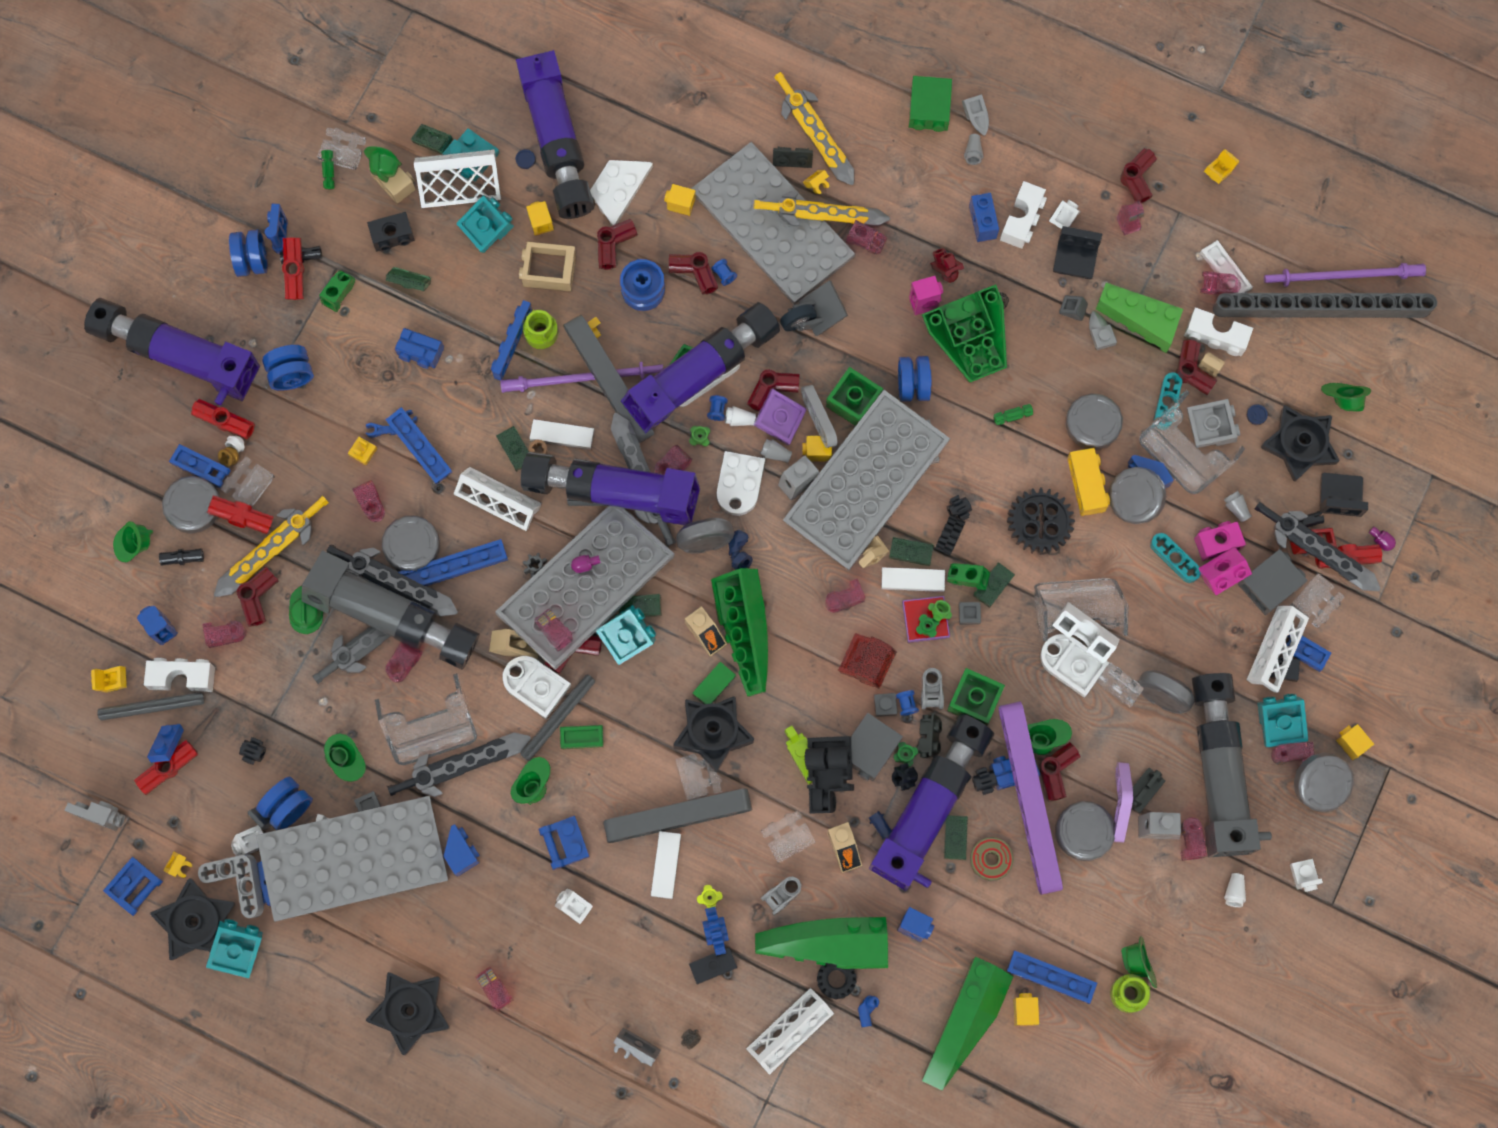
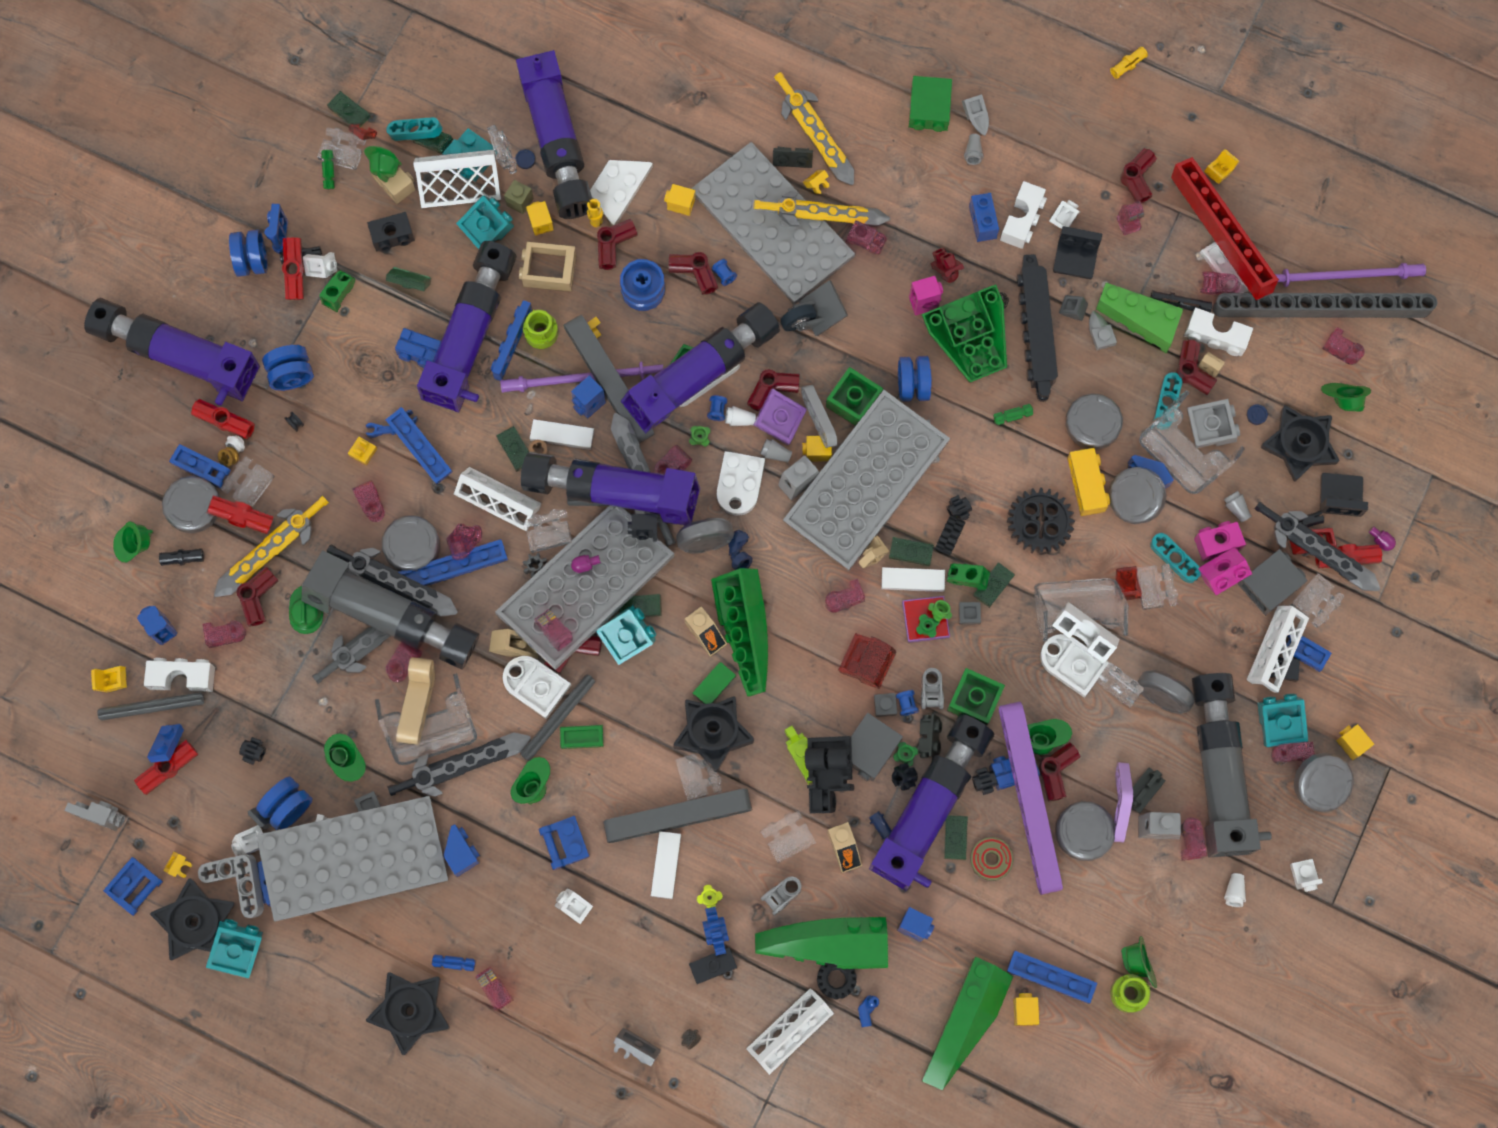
(294, 421): none -> black bush
(320, 265): none -> white bracket
(348, 110): none -> clear green plate
(362, 133): none -> clear red tile
(401, 129): none -> teal beam
(417, 700): none -> tan beam
(446, 378): none -> dark purple piece
(453, 962): none -> blue axle
(463, 540): none -> clear pink piece
(502, 149): none -> clear plate
(518, 196): none -> olive brick
(549, 536): none -> clear plate
(588, 397): none -> blue brick
(595, 213): none -> yellow pin
(643, 526): none -> black brick
(1038, 327): none -> black hinge
(1128, 582): none -> clear red bracket
(1129, 62): none -> yellow pin
(1149, 582): none -> clear plate
(1203, 305): none -> black pin
(1224, 228): none -> red brick
(1343, 348): none -> clear pink leg

